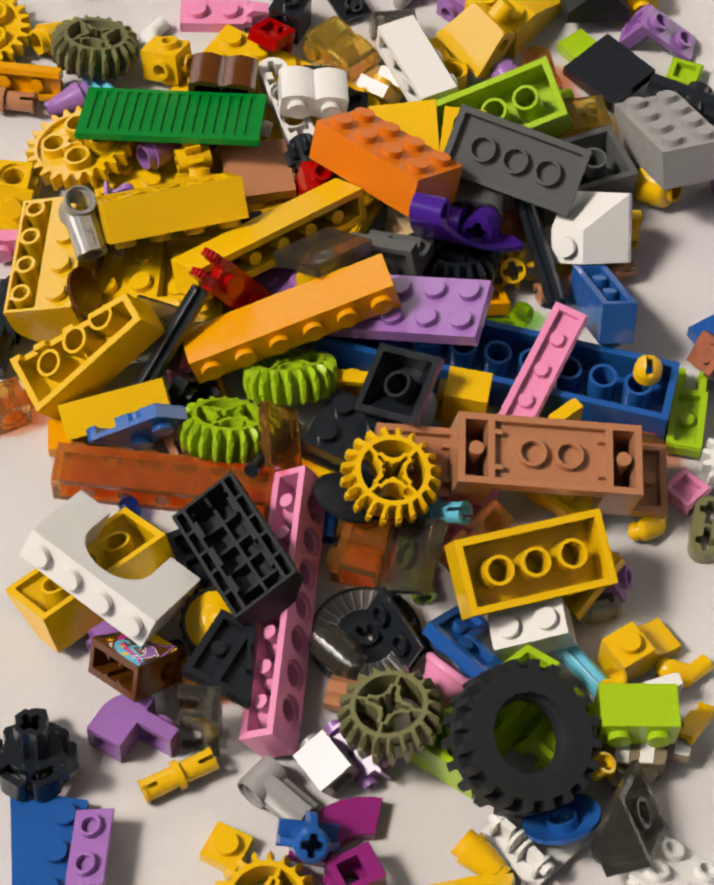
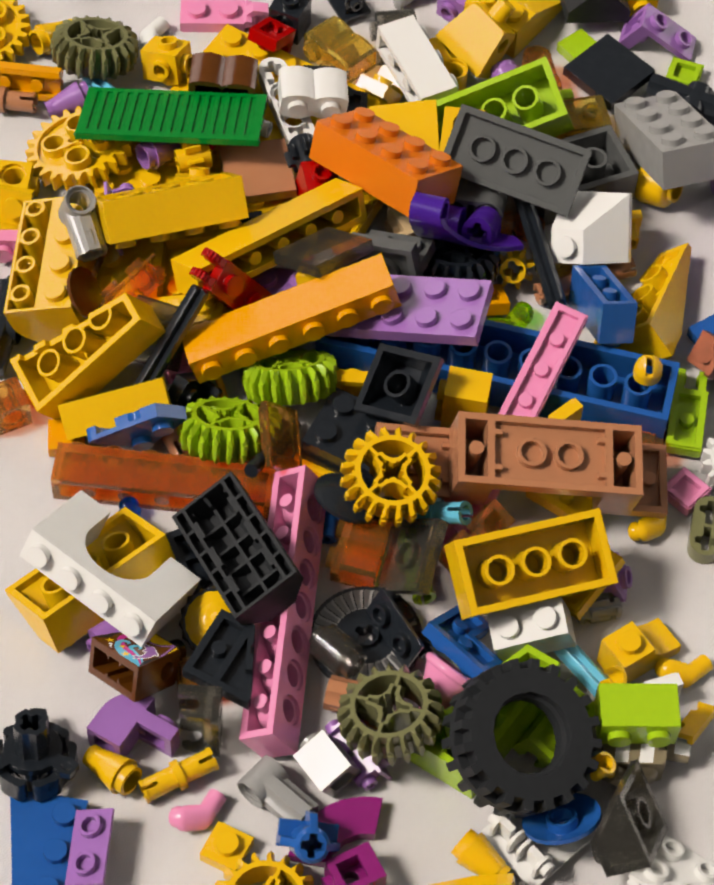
(114, 770): none -> yellow cone
(141, 277): none -> clear orange hinge
(200, 816): none -> bright pink arm
(661, 304): none -> yellow wedge

